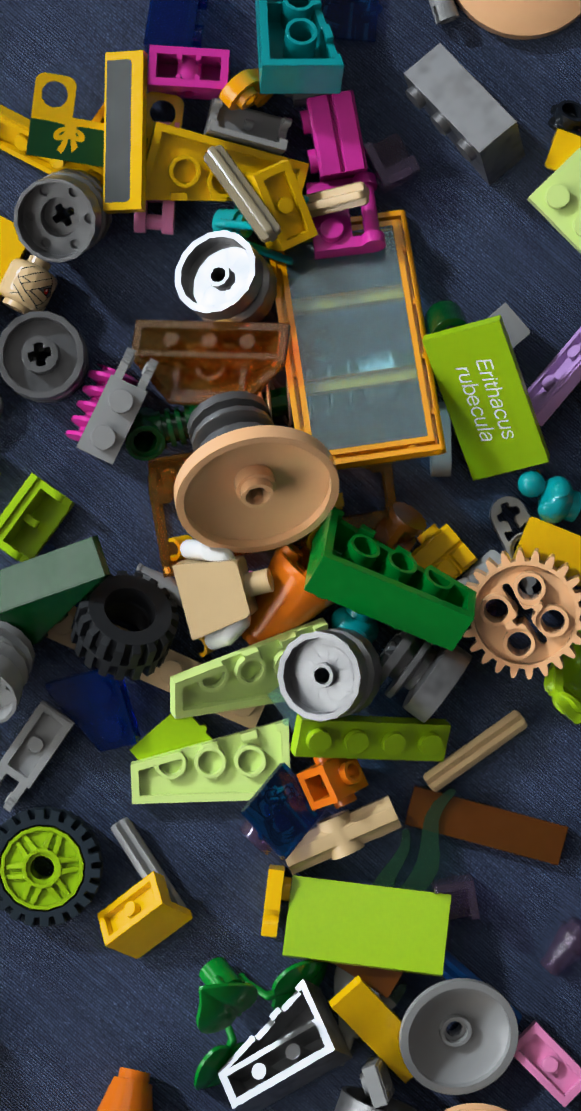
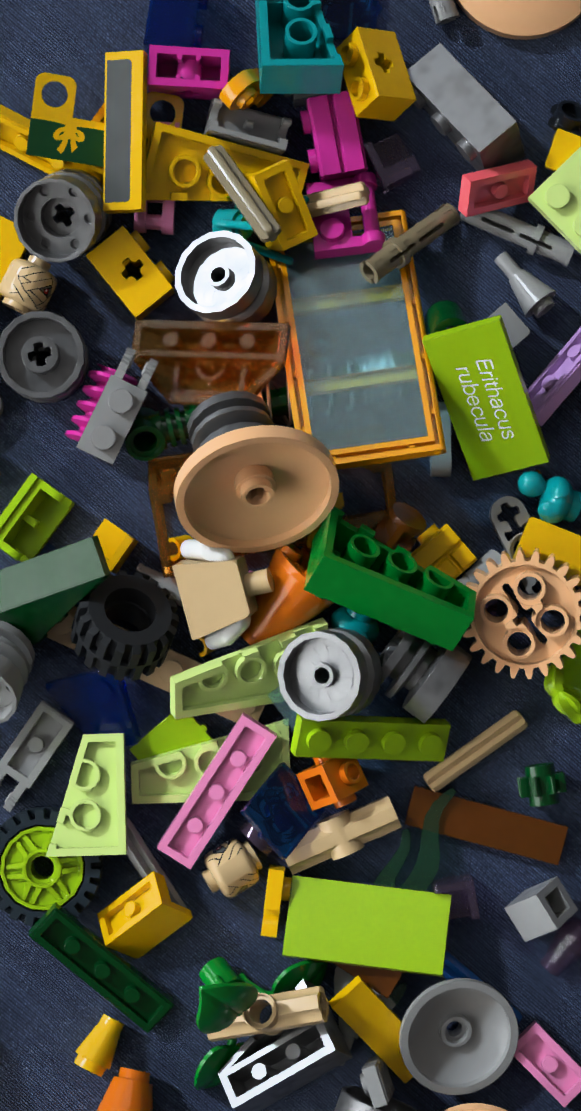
(95, 801): none -> yellowish green wing
(99, 1047): none -> yellow cone
(101, 967): none -> dark green tile
(111, 261): none -> yellow brick
(115, 544): none -> yellow panel
(216, 790): none -> bright pink plate
(231, 868): none -> tan head
(289, 1011): none -> tan piece
(376, 74): none -> yellow brick
(397, 251): none -> dark tan pin
(497, 187): none -> coral plate
(532, 294): none -> light grey cone
(535, 914): none -> light grey brick
(542, 784): none -> dark green gear
(560, 251): none -> light grey pin

